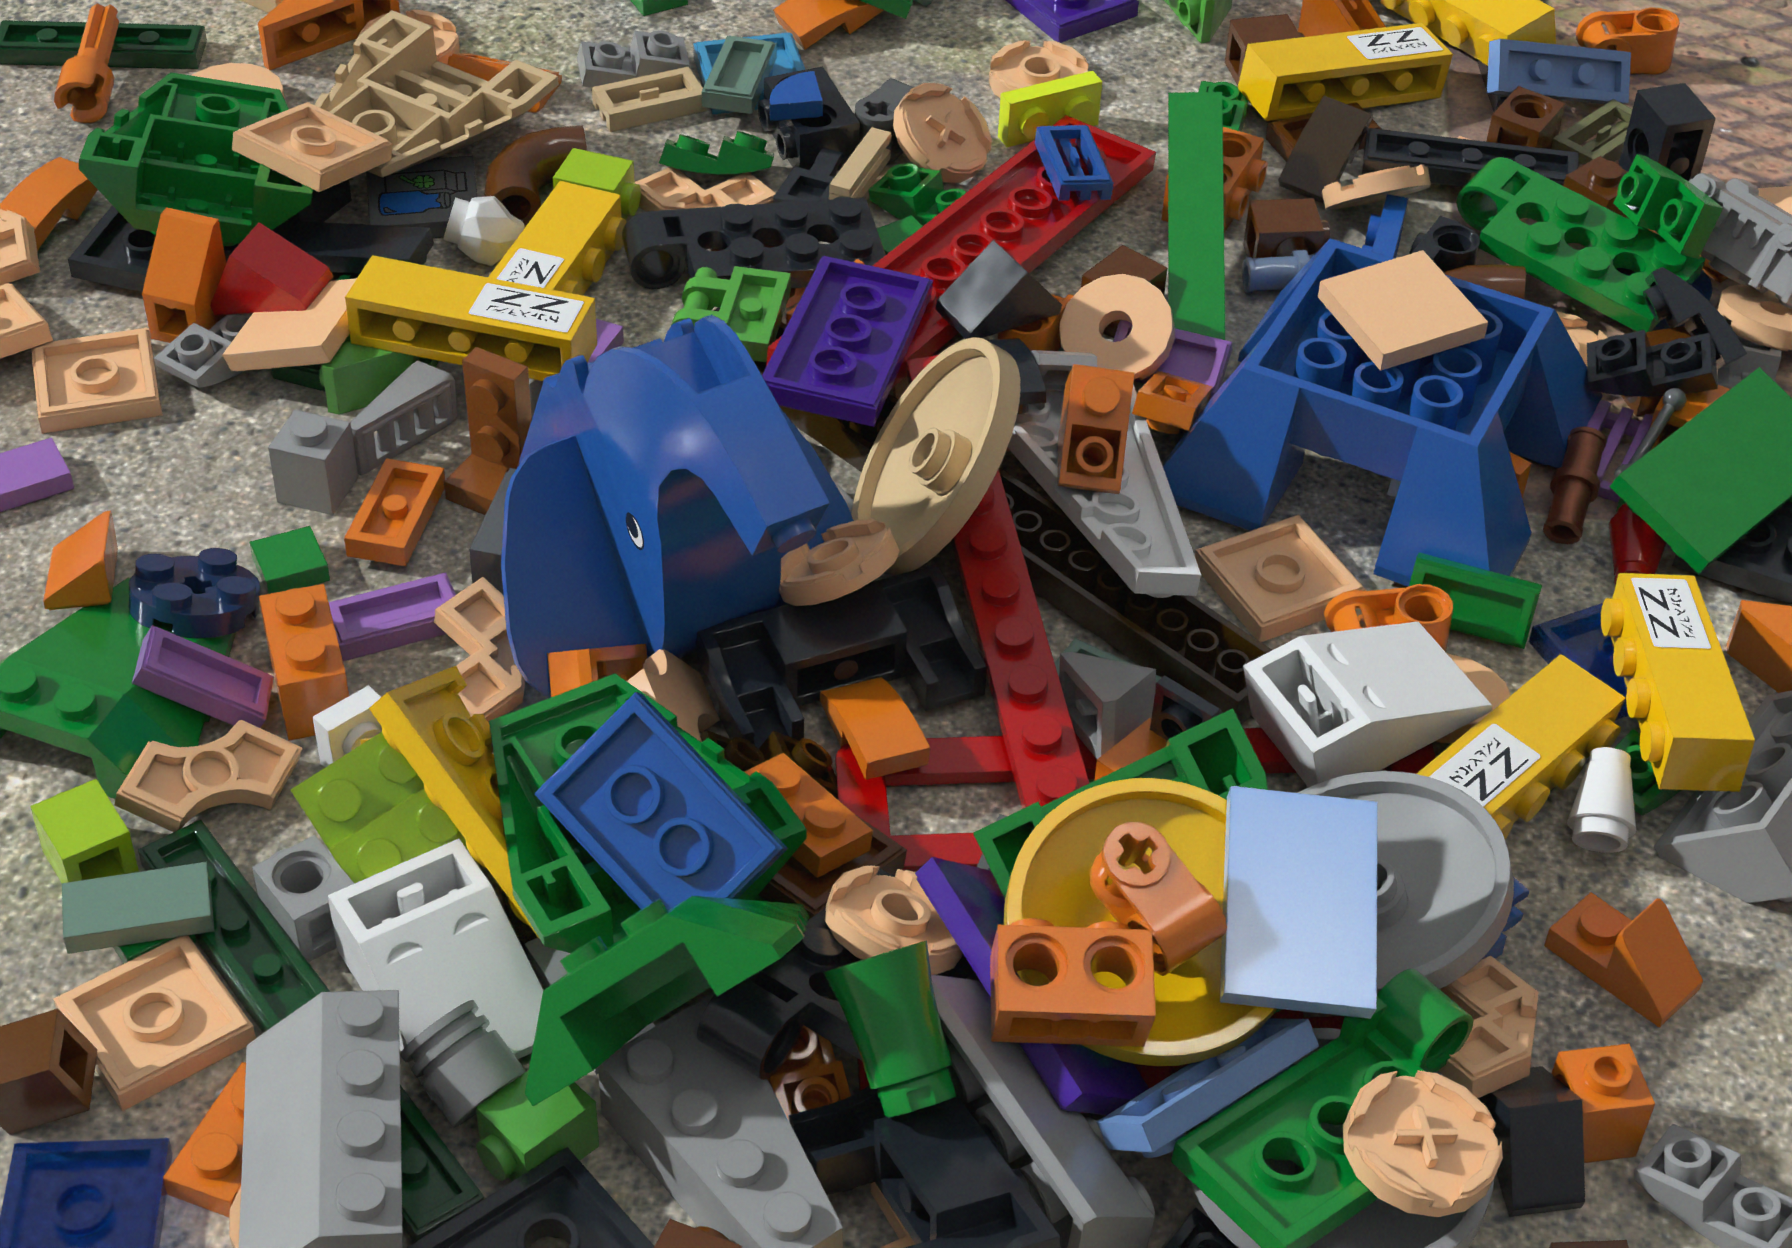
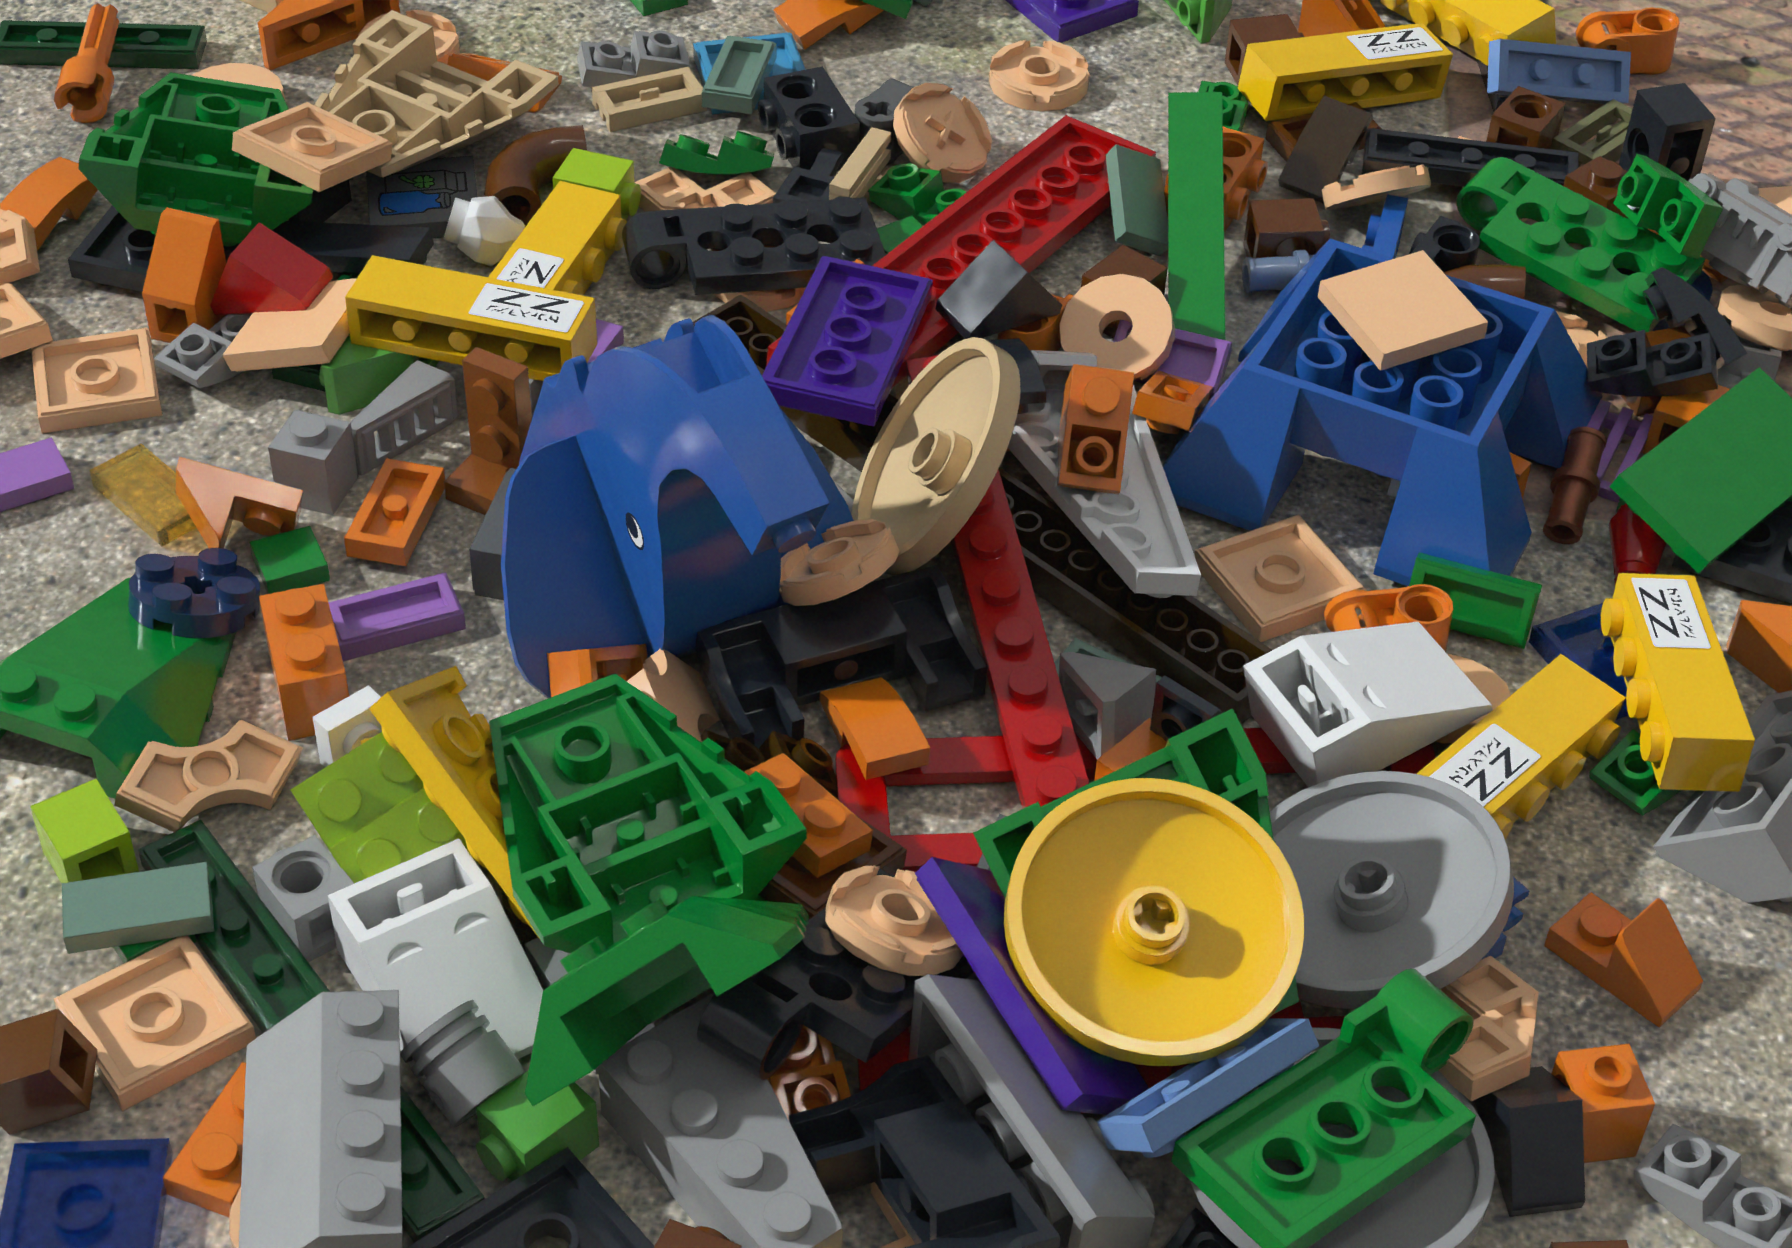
(83, 566): orange slope -> none
(144, 492): none -> clear yellow tile
(202, 678): medium lavender tile -> none
(221, 495): none -> orange slope
(479, 626): light nougat tile -> none
(658, 812): blue tile -> none
(748, 303): bright green plate -> none
(796, 98): blue tile -> none
(896, 1027): green plant -> none
(1046, 104): neon yellow plate -> none
(1063, 164): blue tile -> none
(1073, 1004): orange brick -> none
(1137, 200): none -> sand green tile
(1158, 896): orange piece -> none
(1300, 902): light blue tile -> none
(1422, 1143): light nougat tile -> none
(1604, 803): white cone -> none
(1673, 400): dark grey hinge -> none

